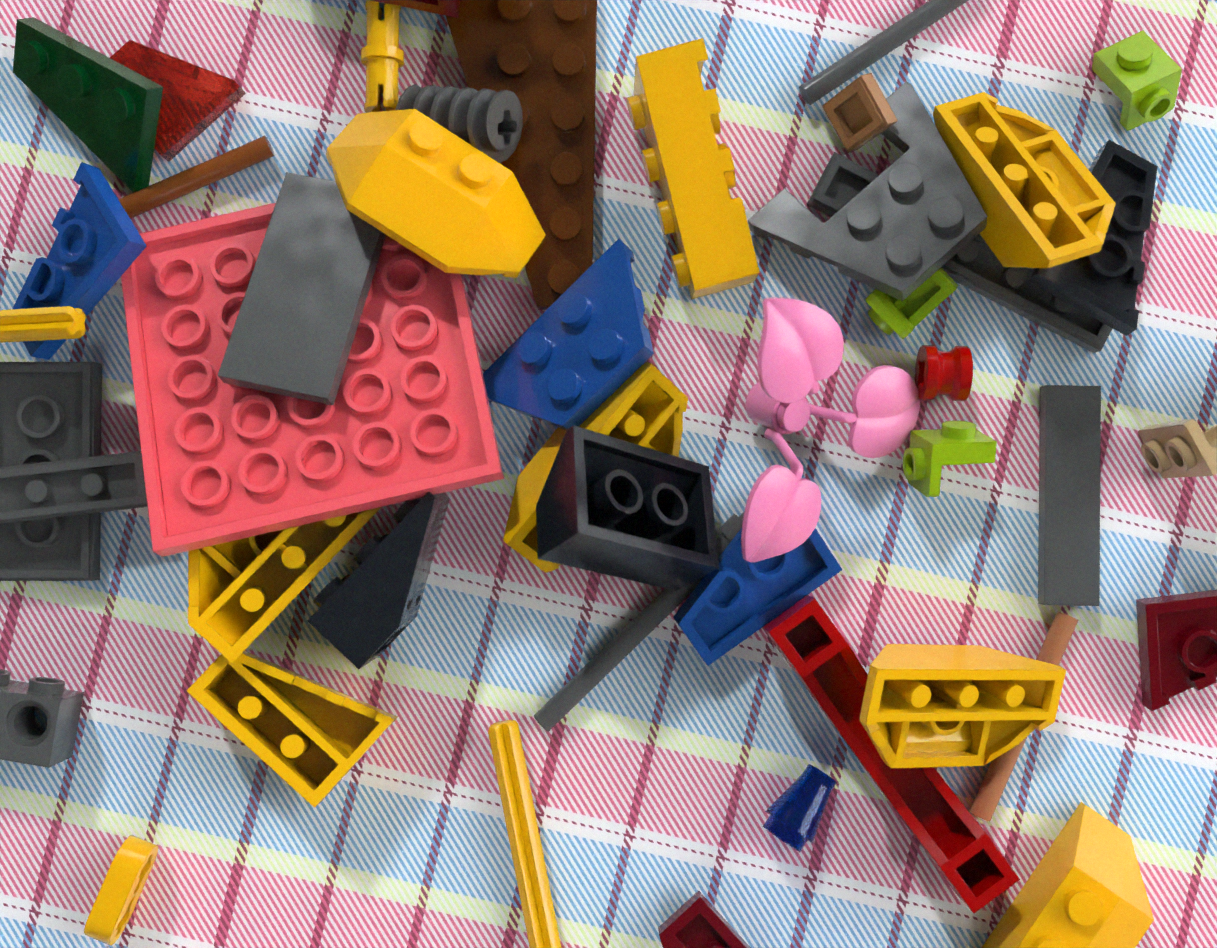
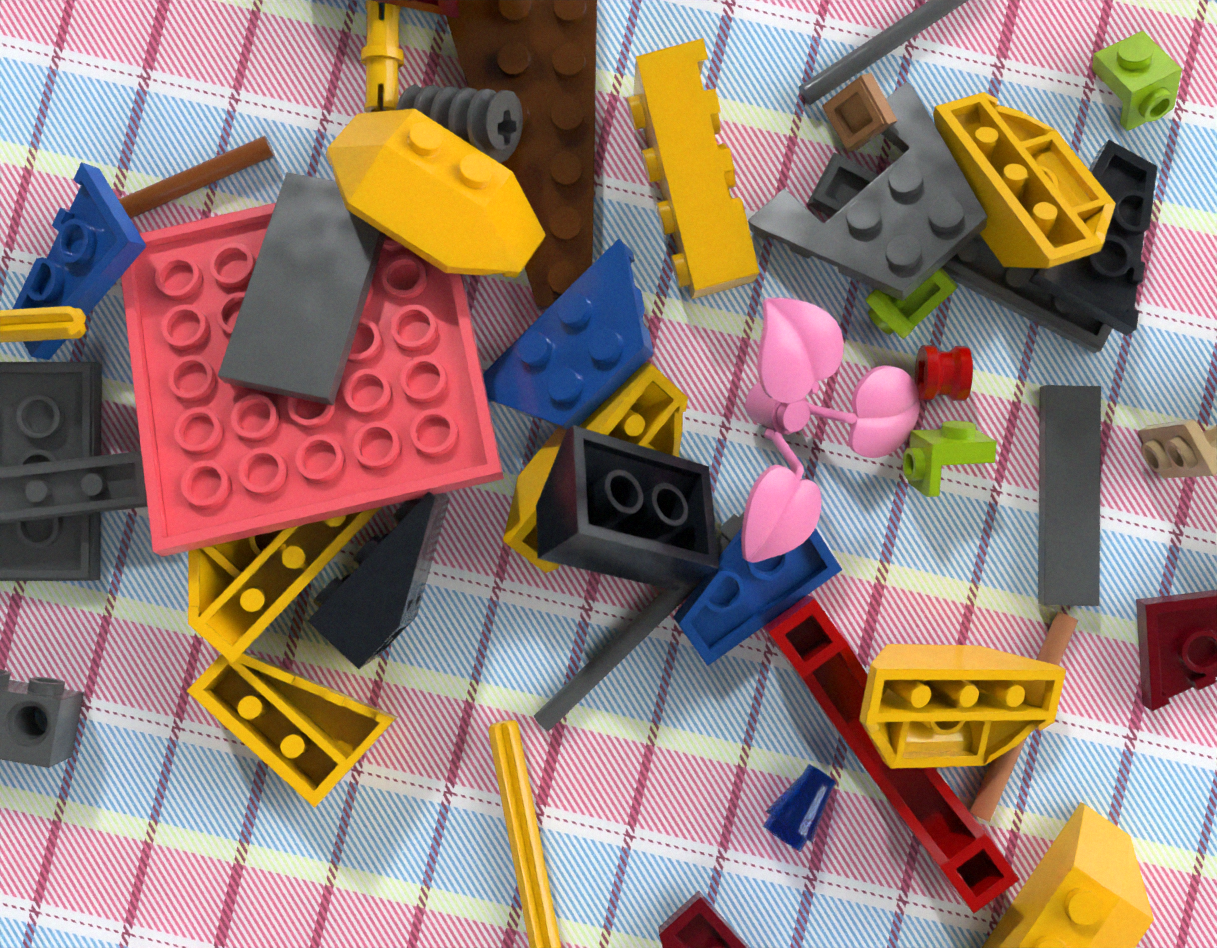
(93, 96): dark green wing -> none
(121, 890): yellow beam -> none
(189, 96): clear red wing -> none

